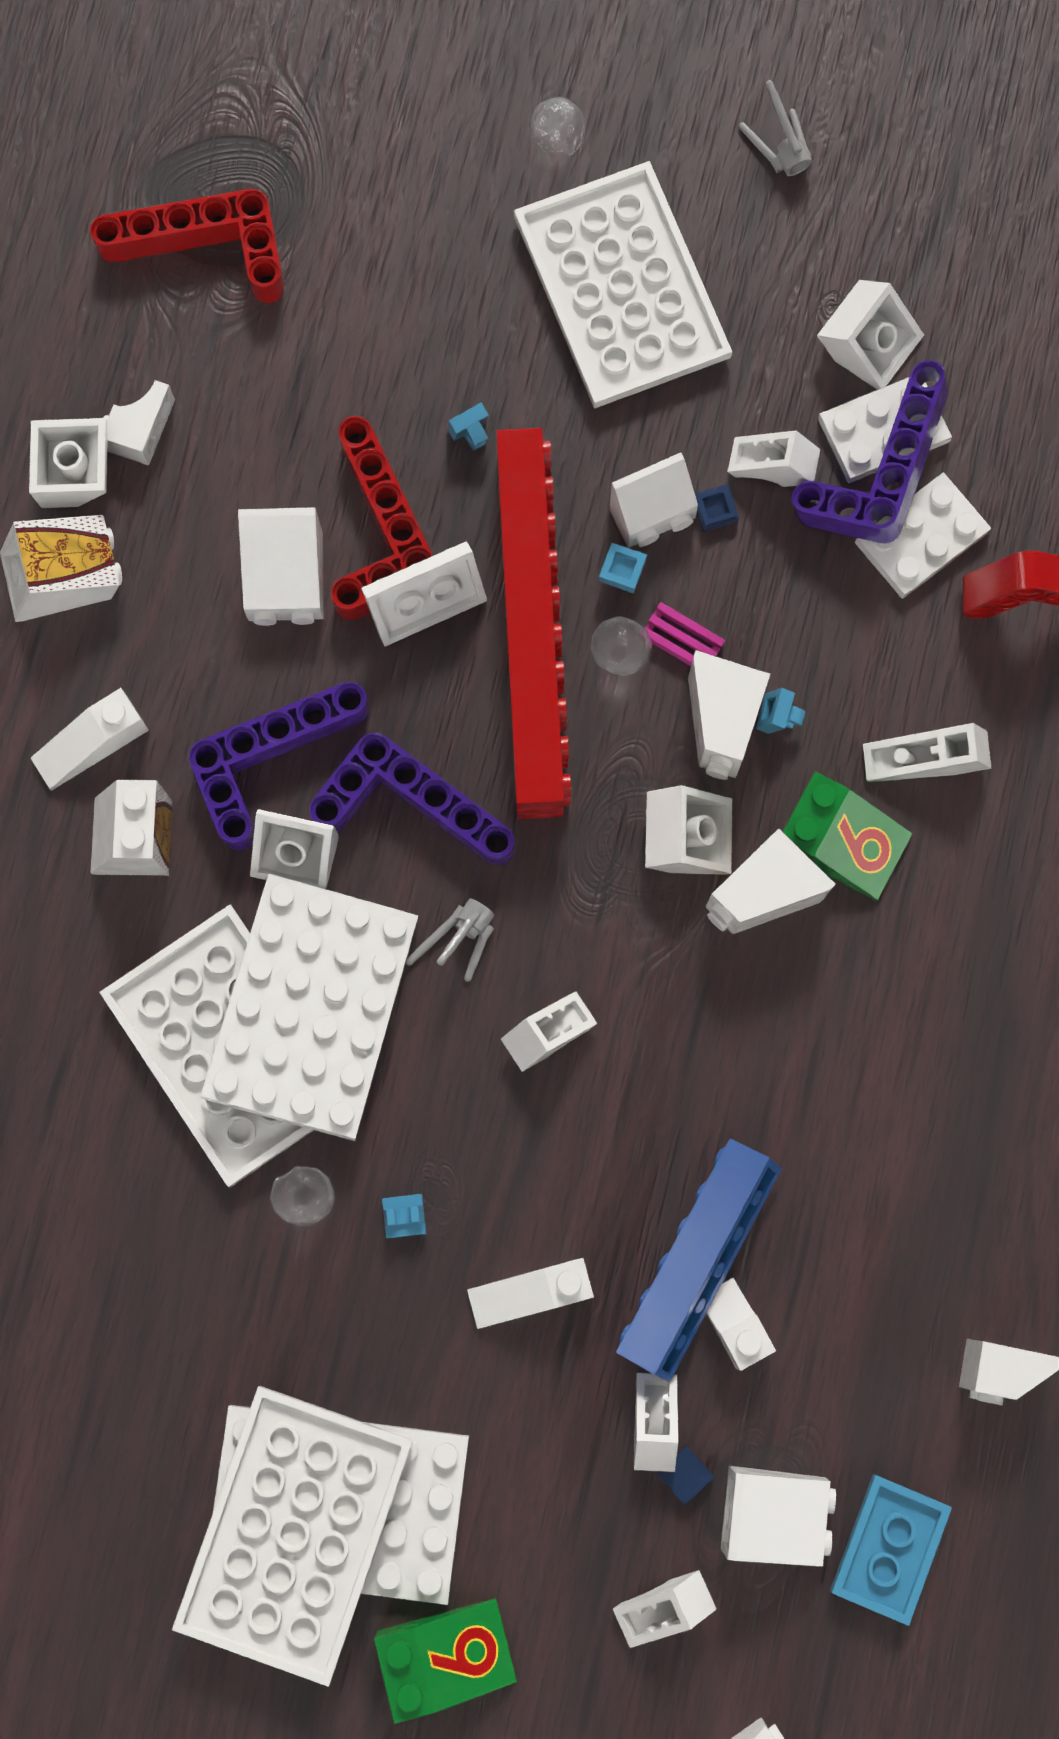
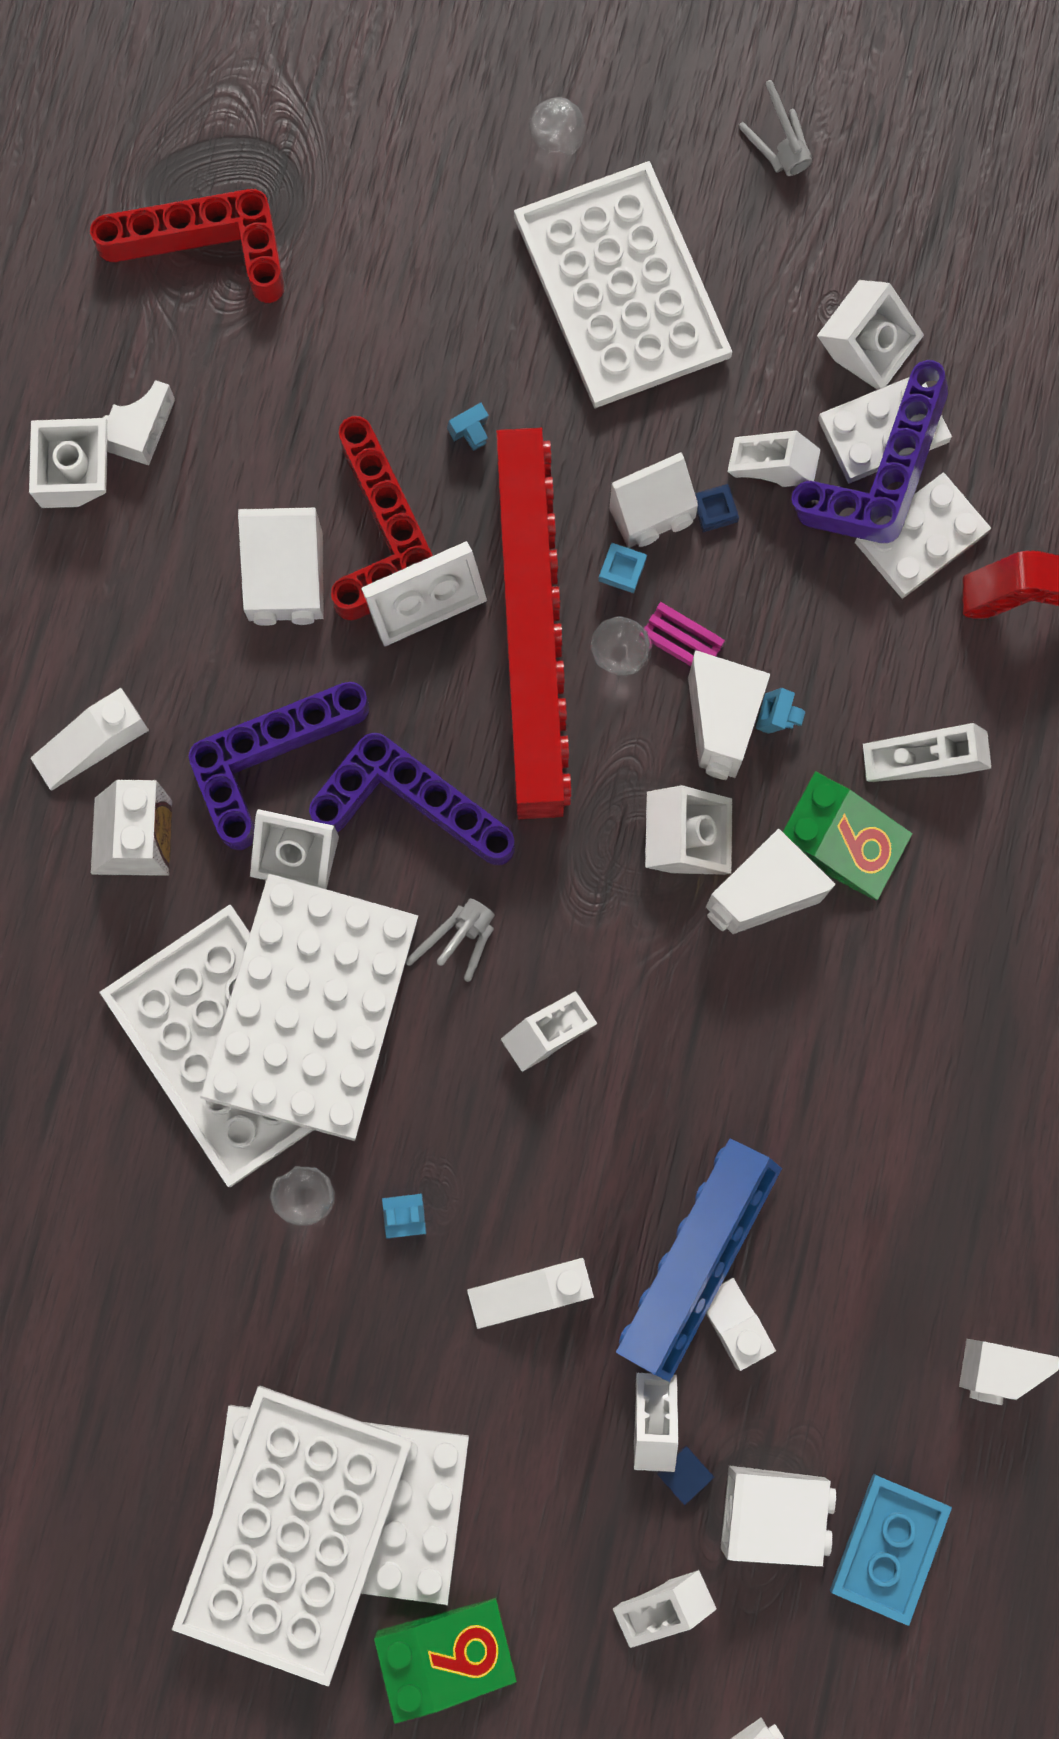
(59, 565): slope -> none

